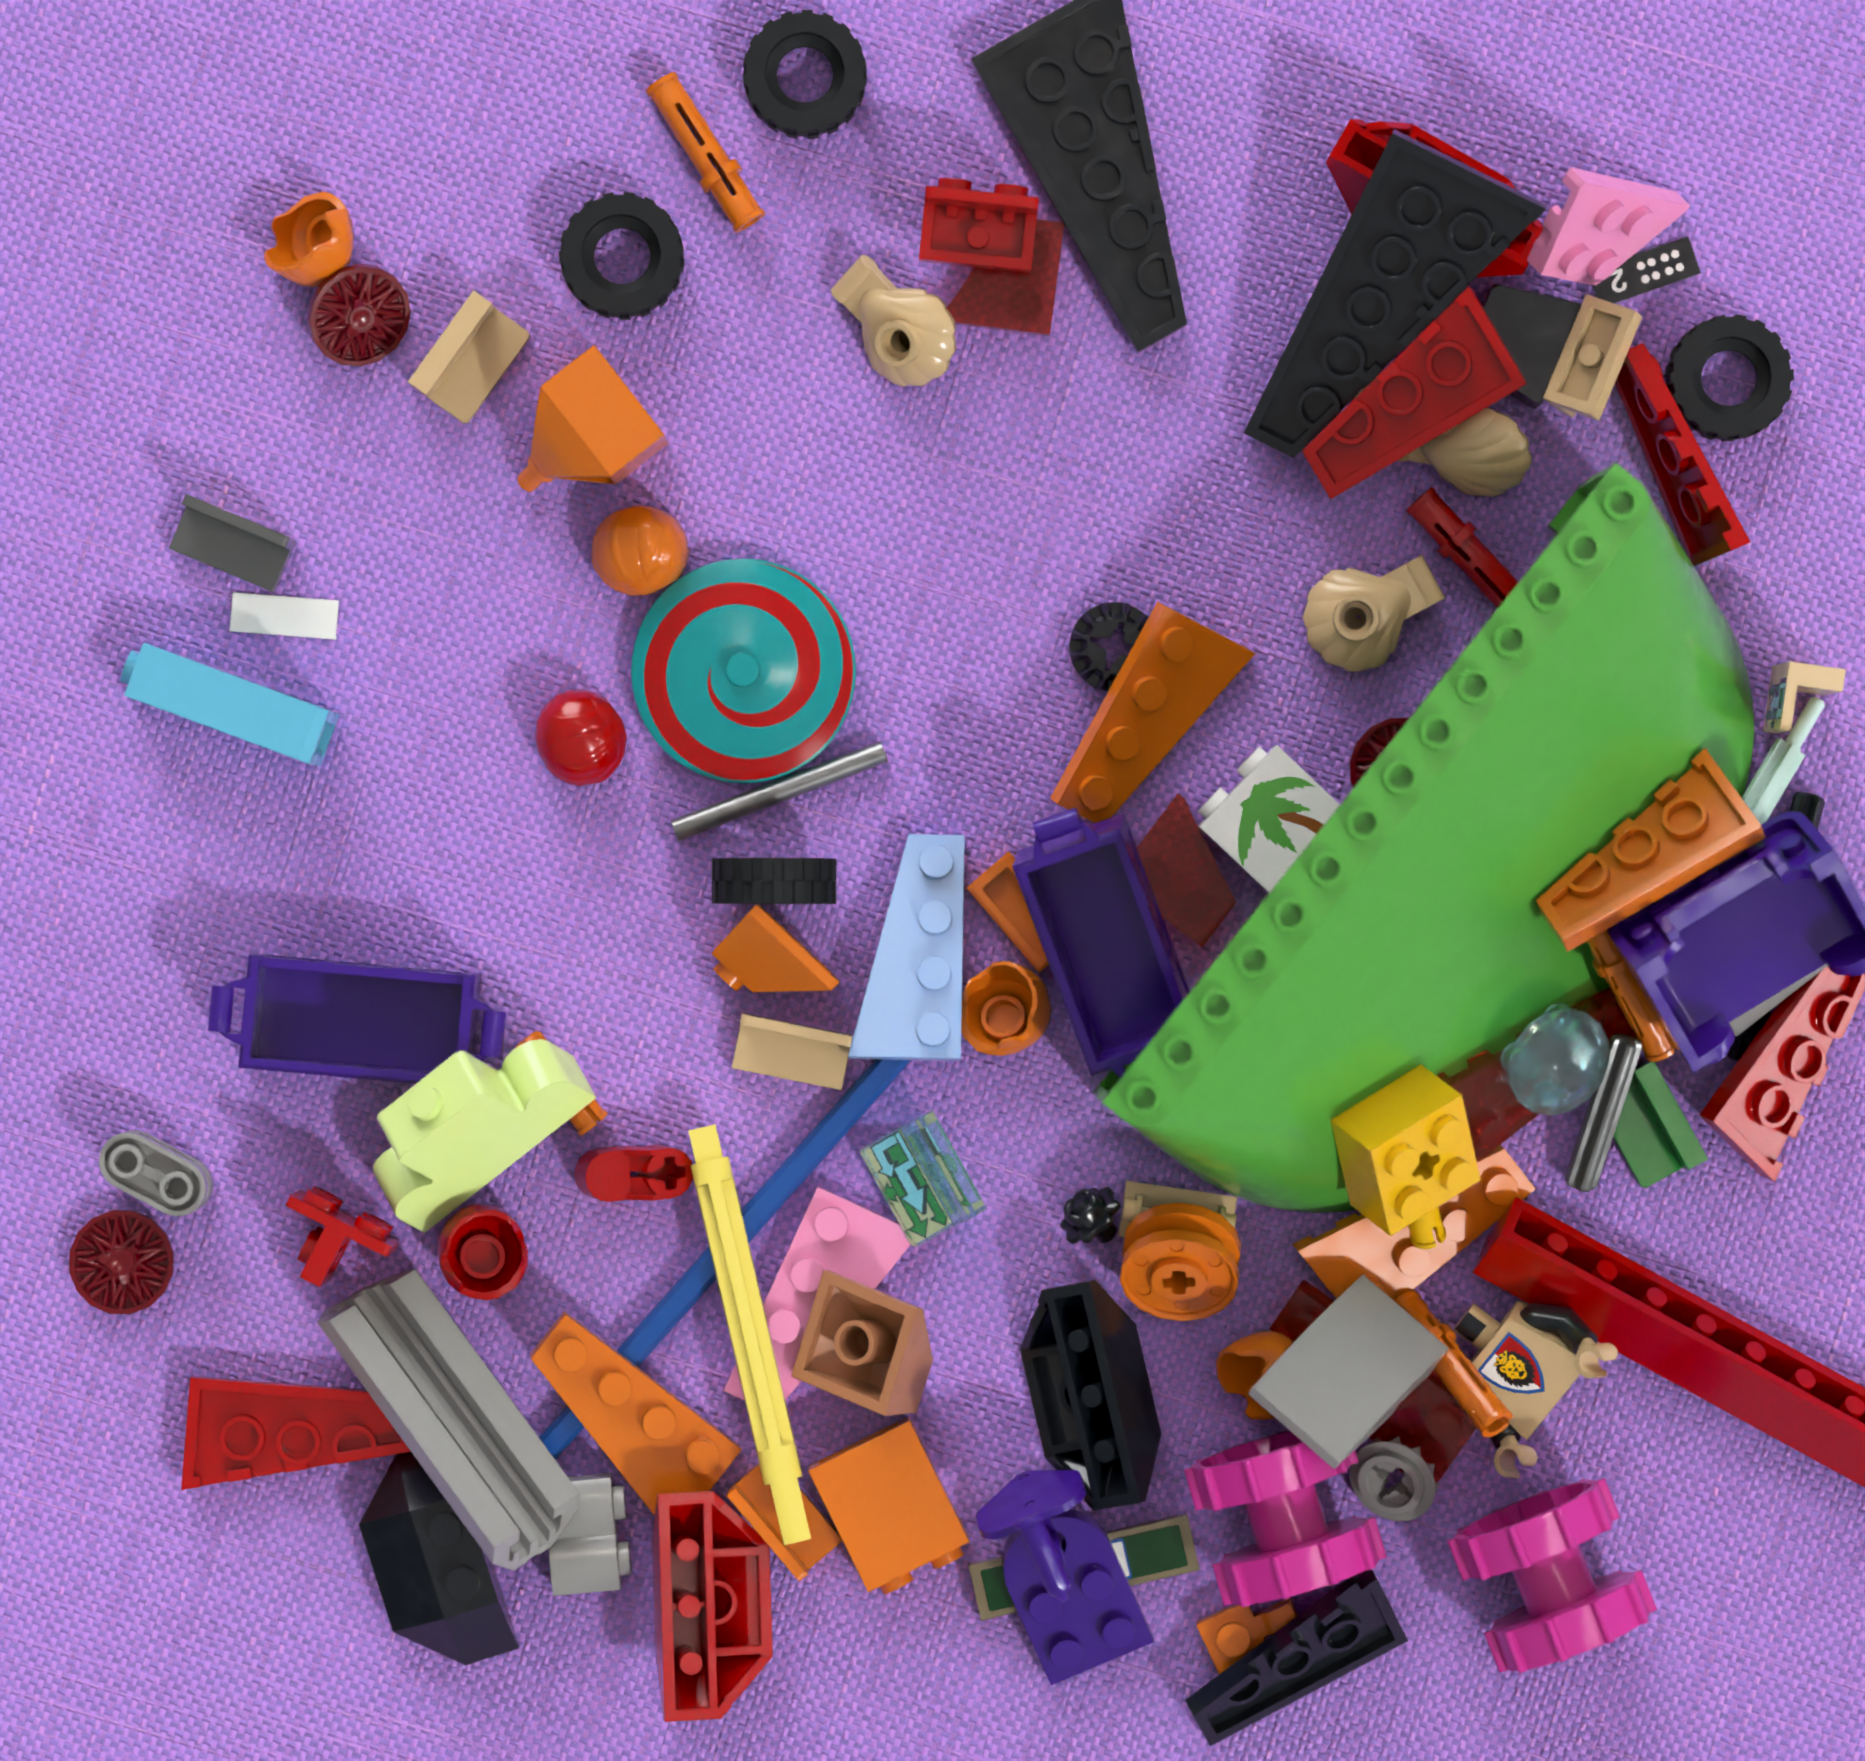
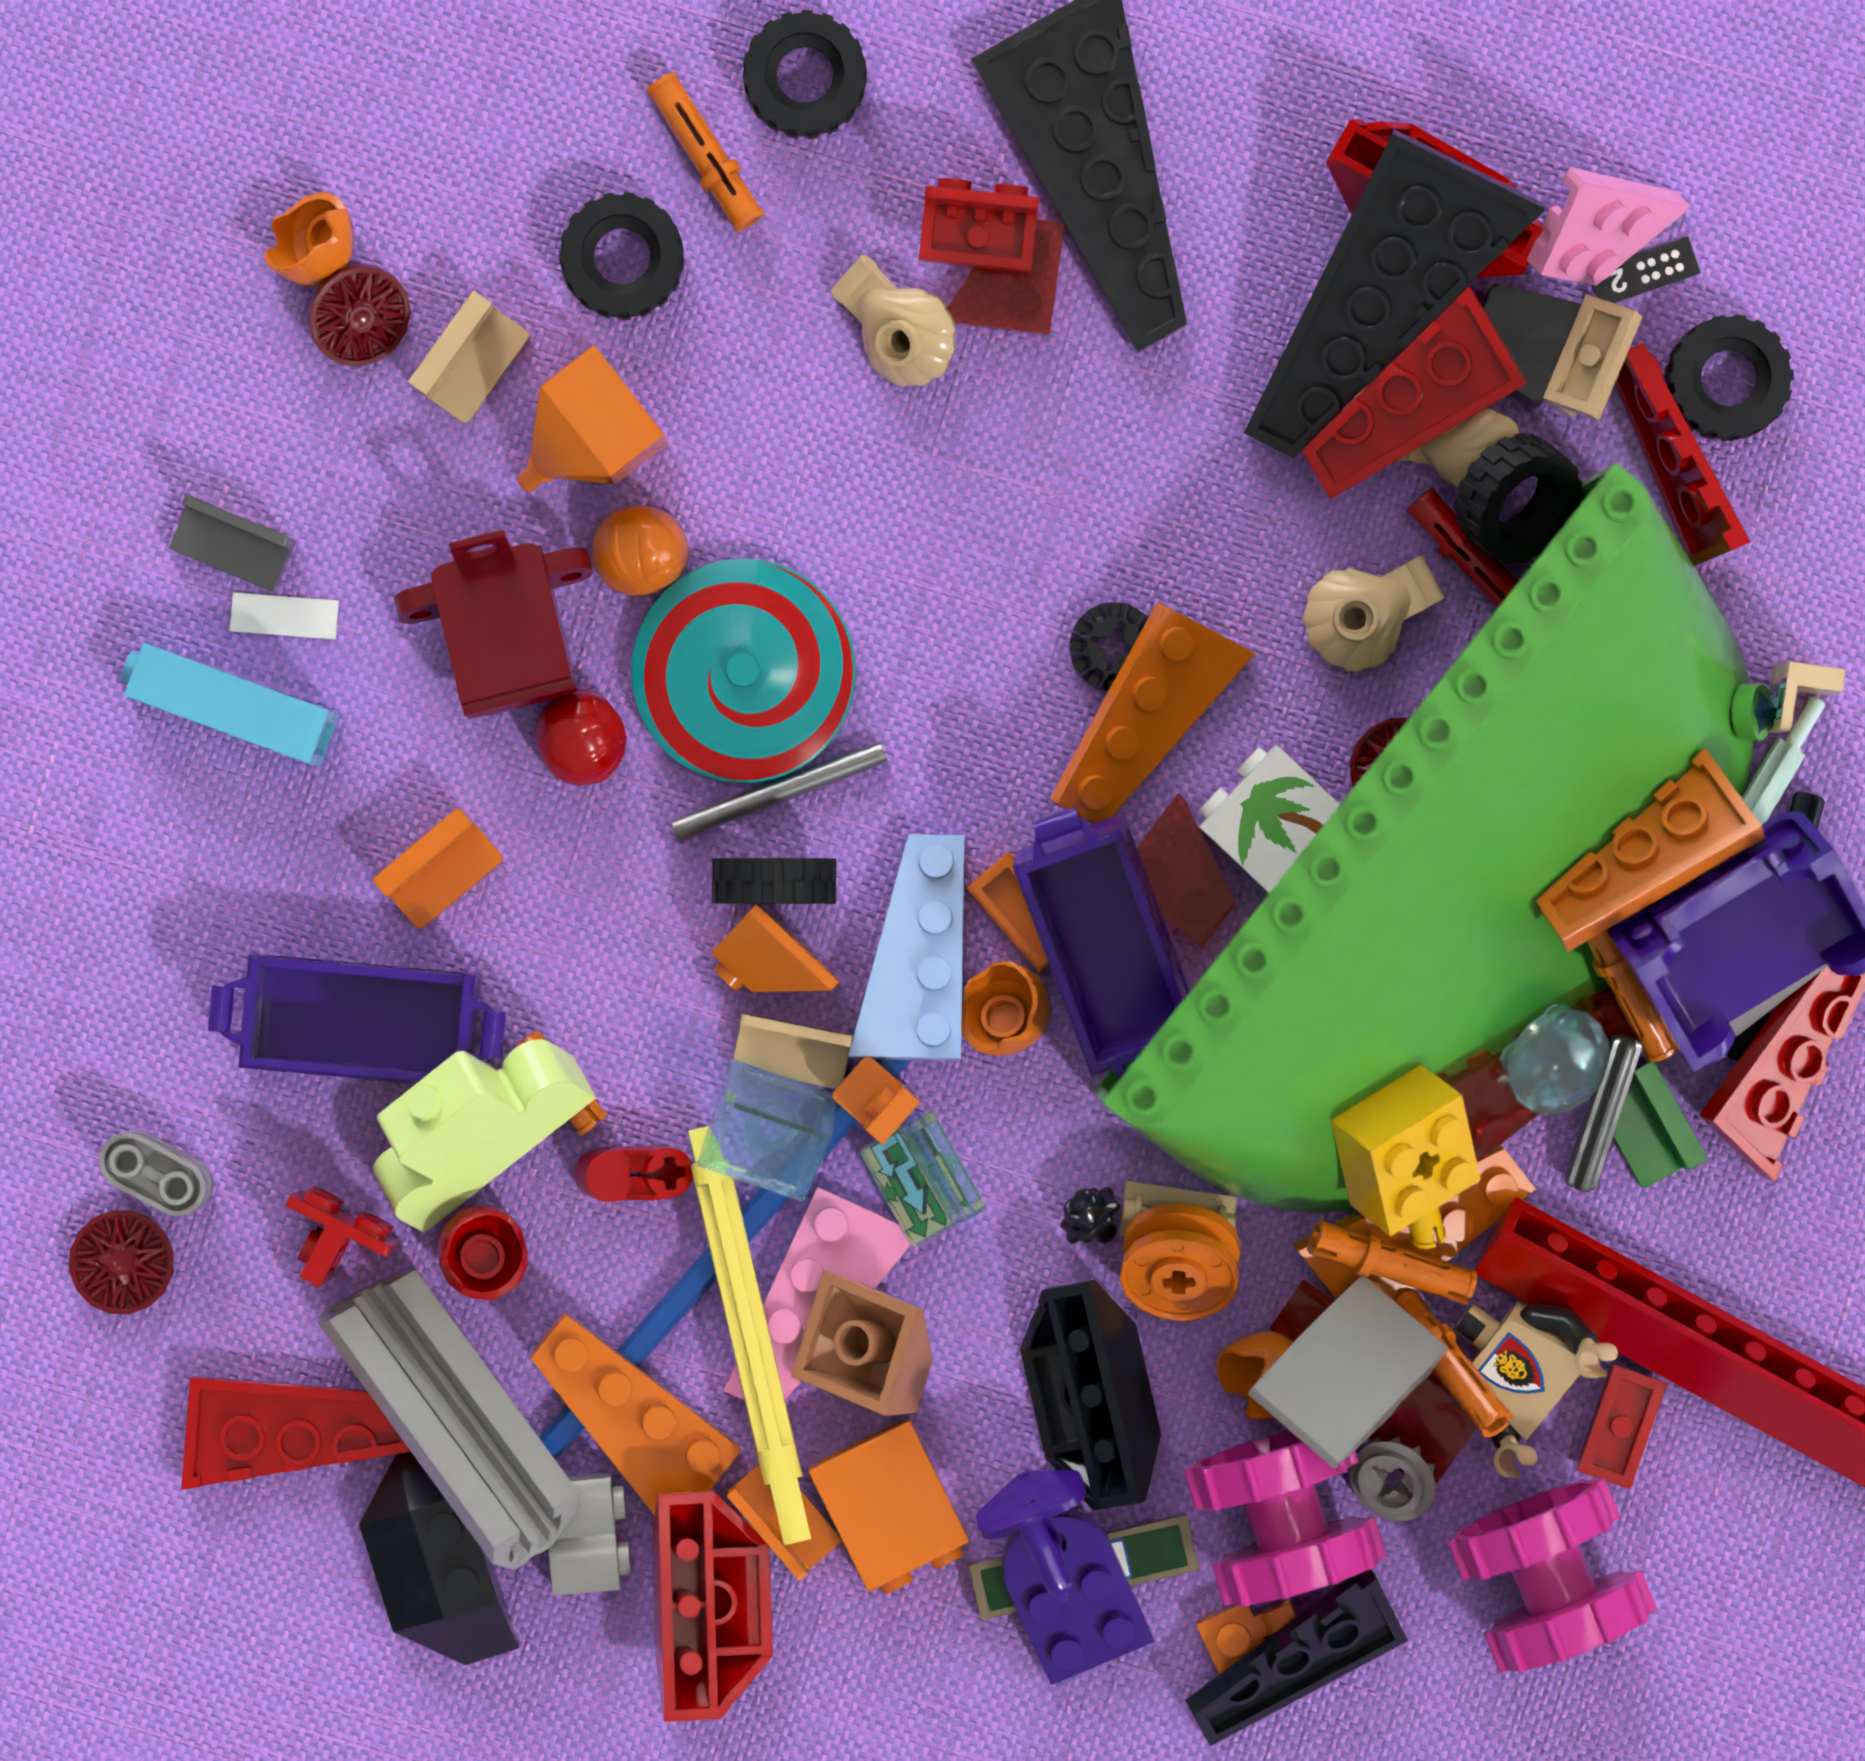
(438, 868): none -> orange panel
(501, 620): none -> dark red piece
(768, 1130): none -> clear light blue slope
(875, 1099): none -> orange slope
(1371, 1255): none -> orange pin
(1493, 479): none -> black tyre
(1621, 1426): none -> red plate
(1751, 712): none -> bright green tile

